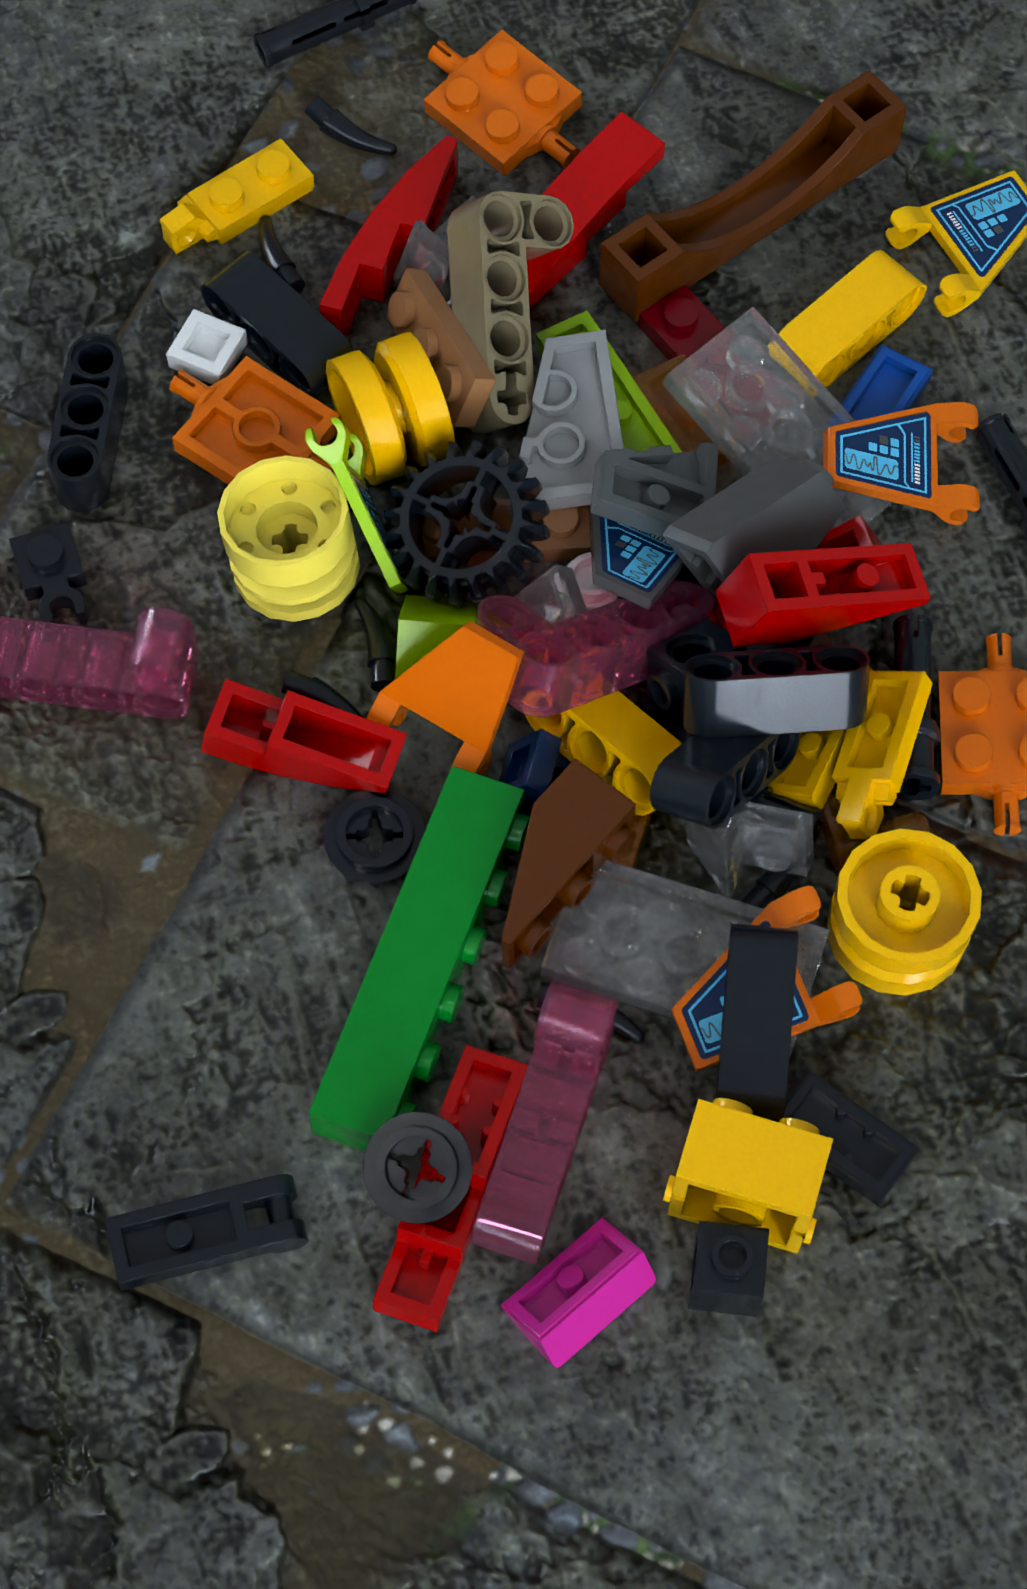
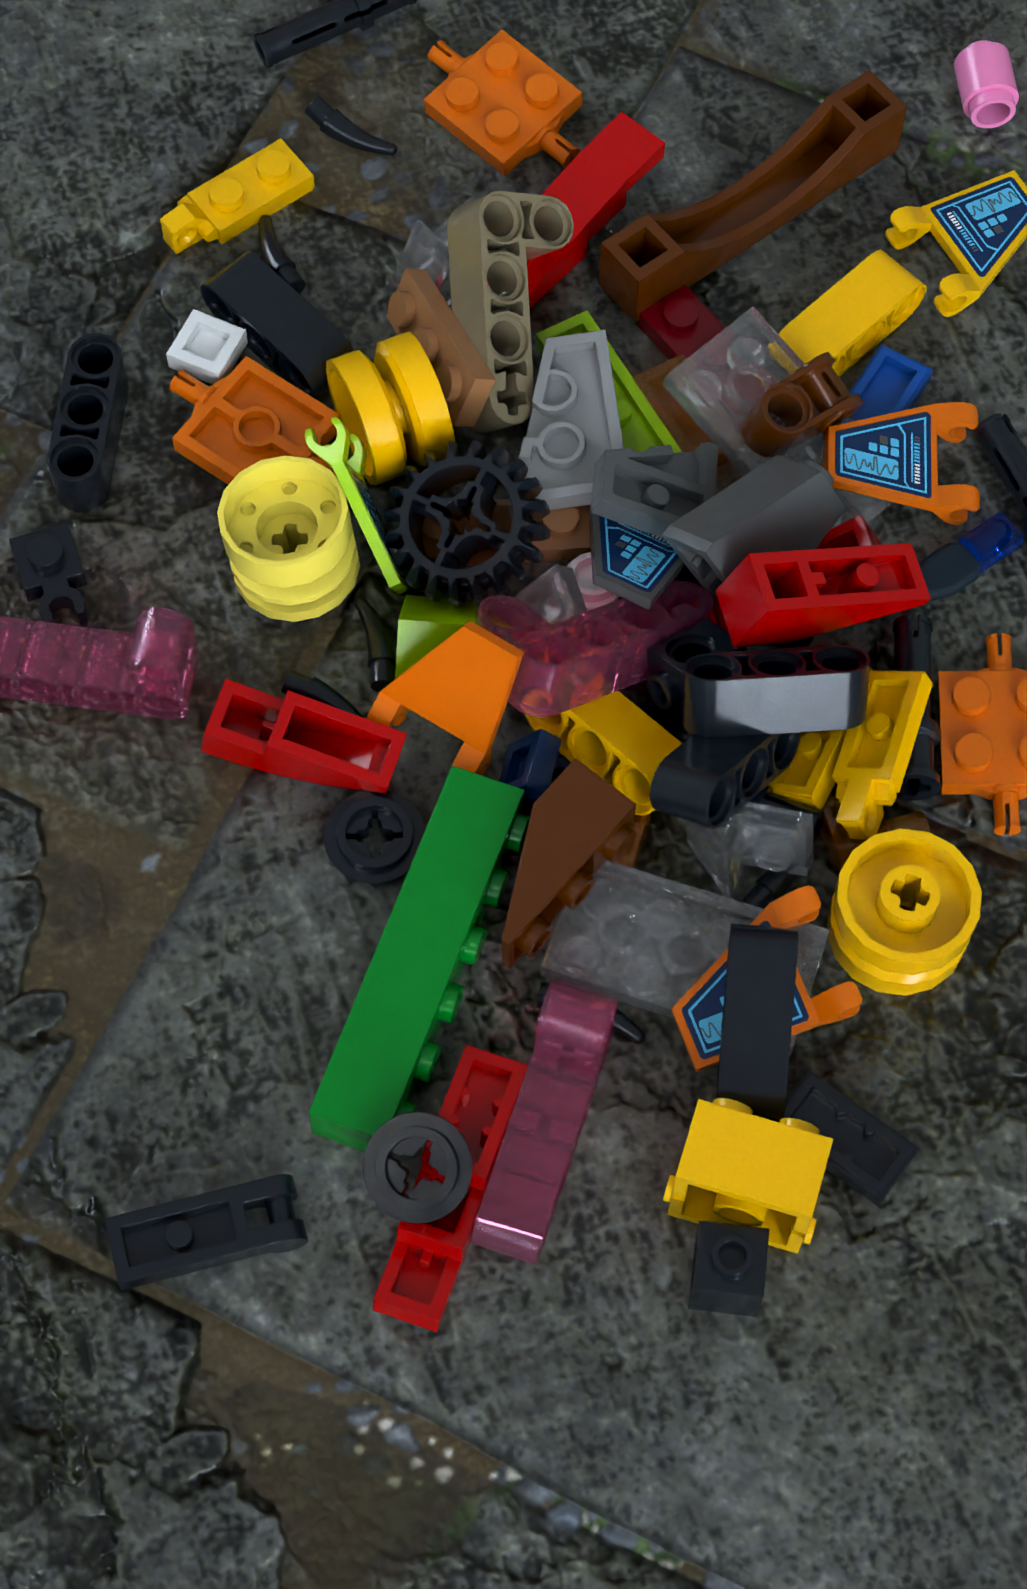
(376, 250): red slope -> none
(580, 1292): dark pink slope -> none
(806, 404): none -> reddish brown piece
(960, 563): none -> piece
(986, 83): none -> bright pink brick

